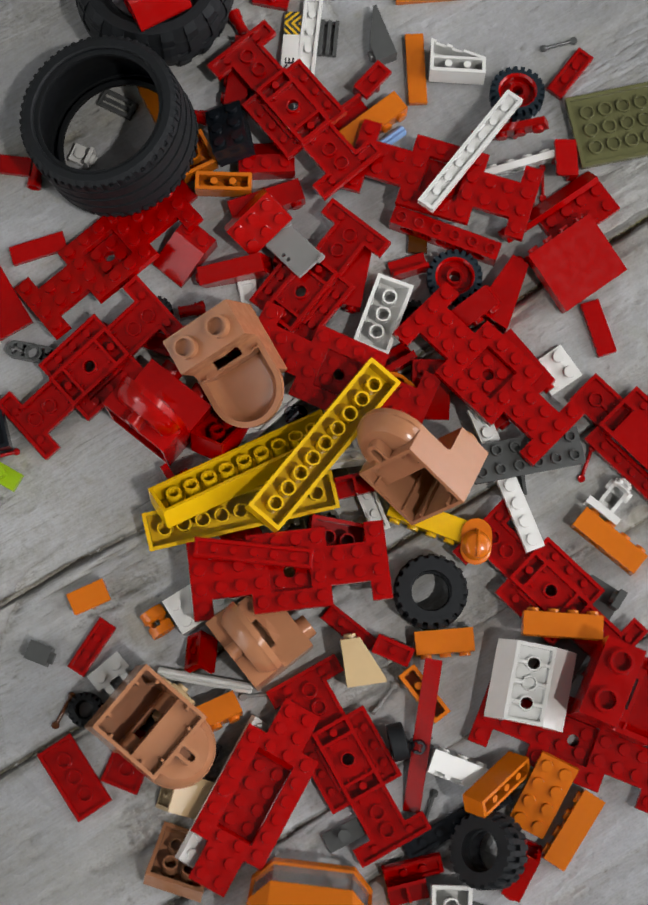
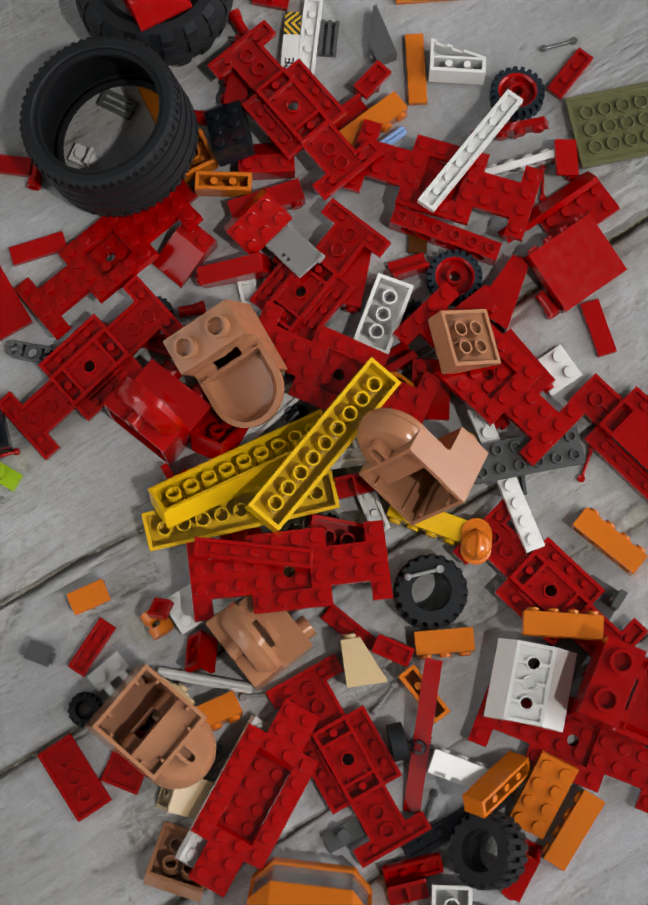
(55, 725): reddish brown hinge -> none
(160, 608): none -> red plate
(439, 569): none -> light grey hinge
(463, 340): none -> nougat slope
(549, 307): none -> red pin
(621, 489): white tile -> none

